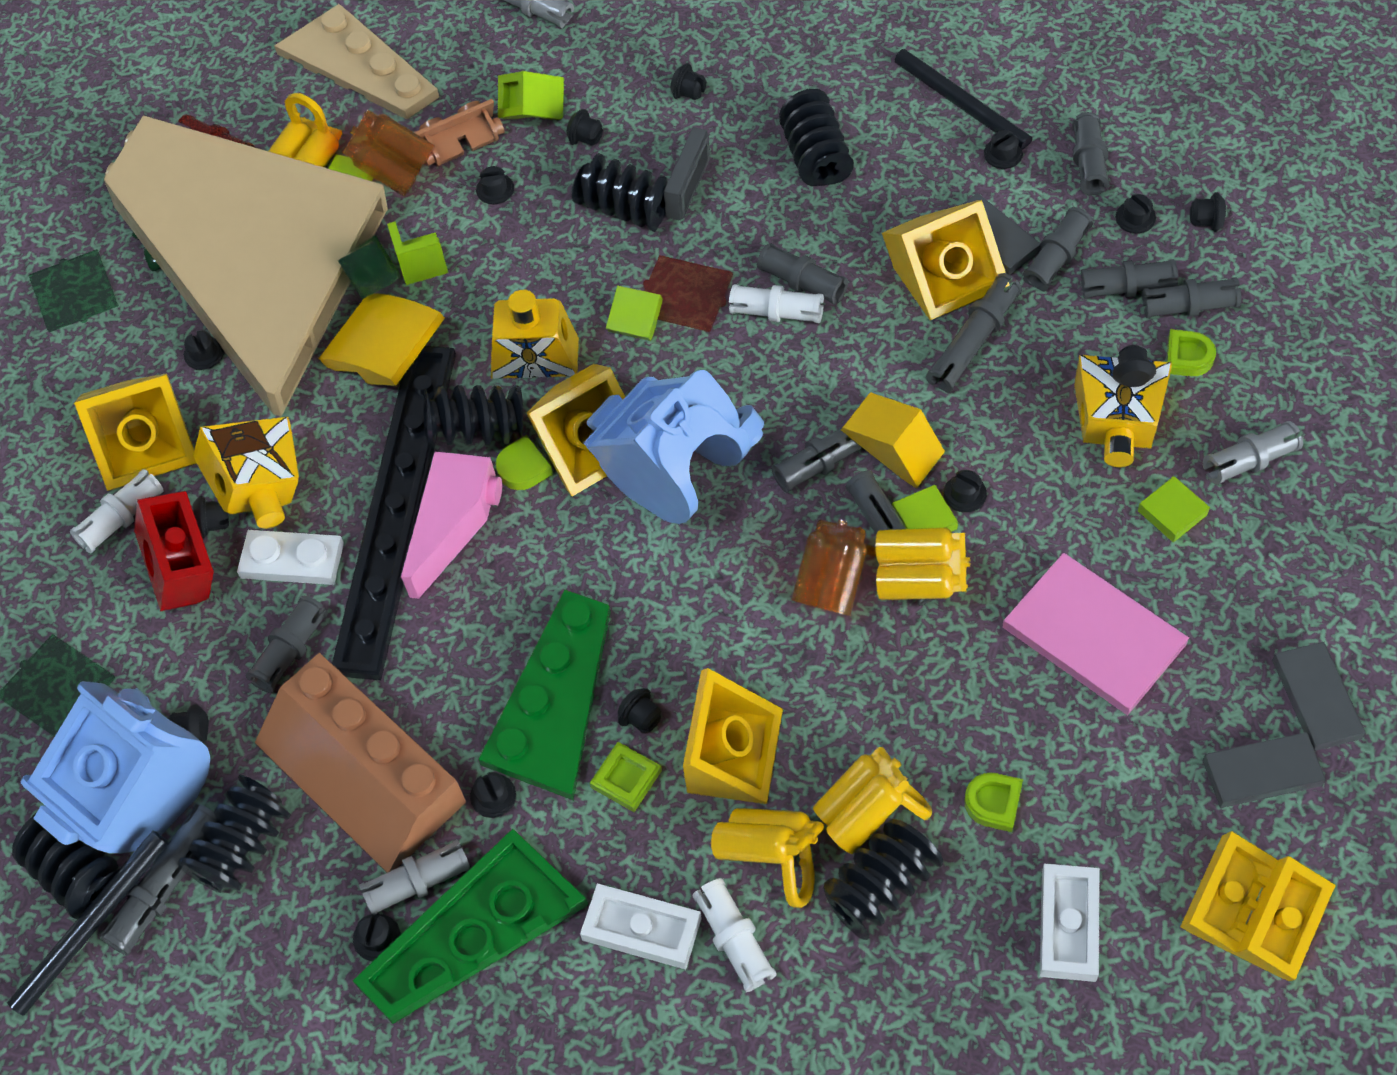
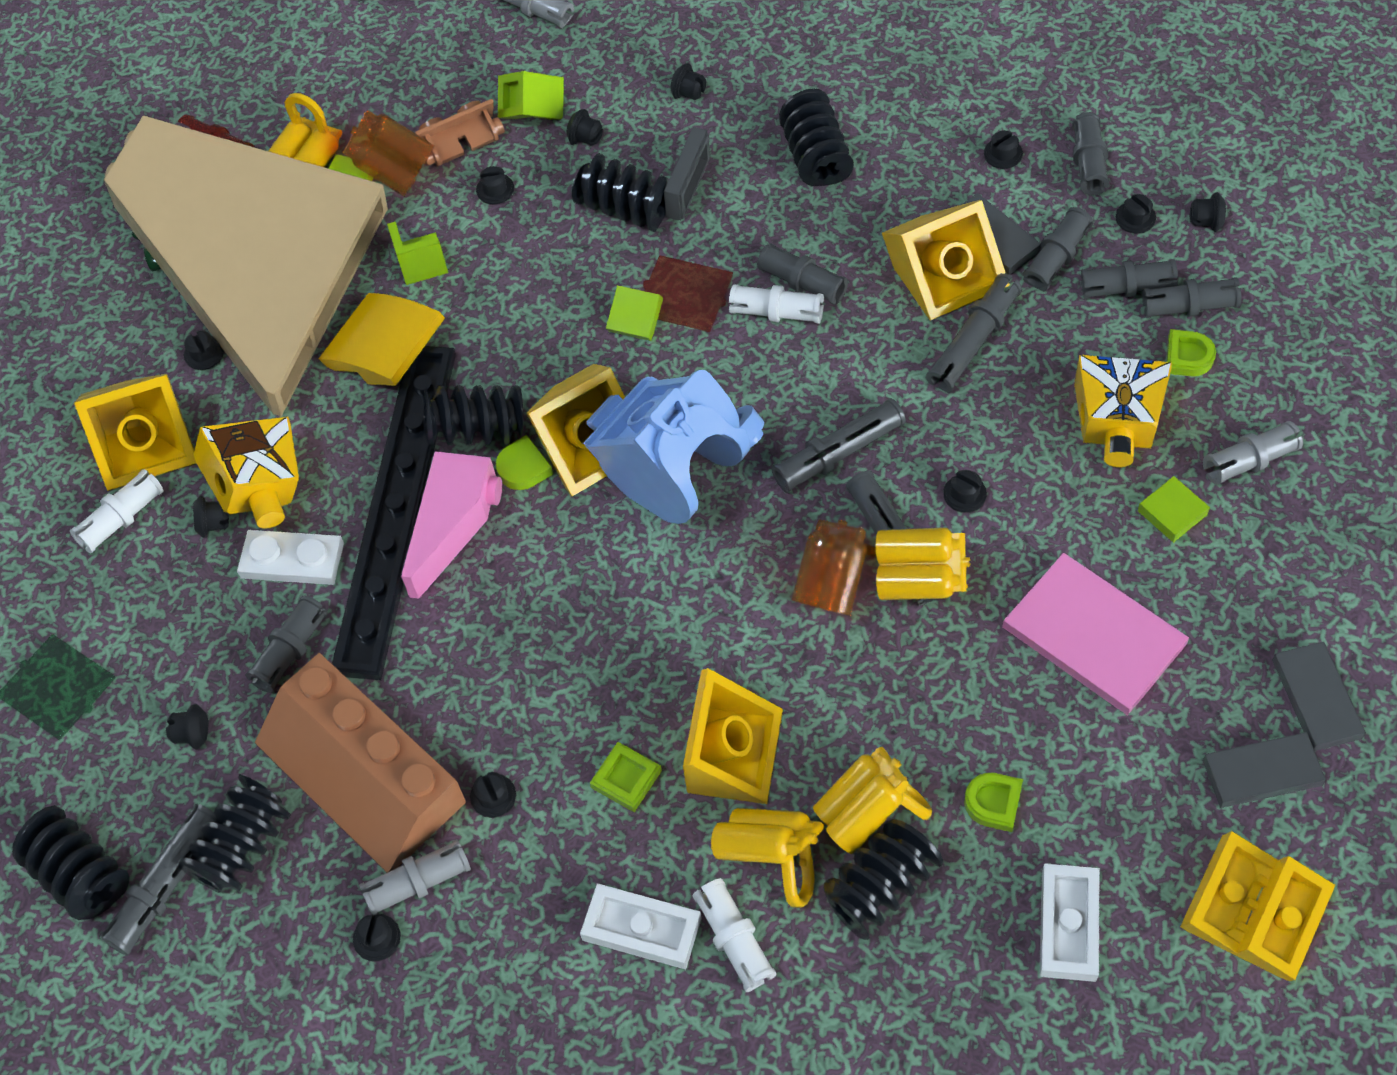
(73, 290): clear green piece -> none
(87, 923): black bar -> none
(116, 771): light blue animal -> none
(173, 550): red brick -> none
(358, 60): tan wing -> none
(369, 267): clear green bracket -> none
(475, 923): green wing -> none
(532, 338): yellow torso -> none
(550, 707): green wing -> none
(639, 711): black piece -> none
(896, 437): yellow slope -> none
(925, 510): lime tile -> none
(959, 96): black bar -> none
(1133, 367): black piece -> none

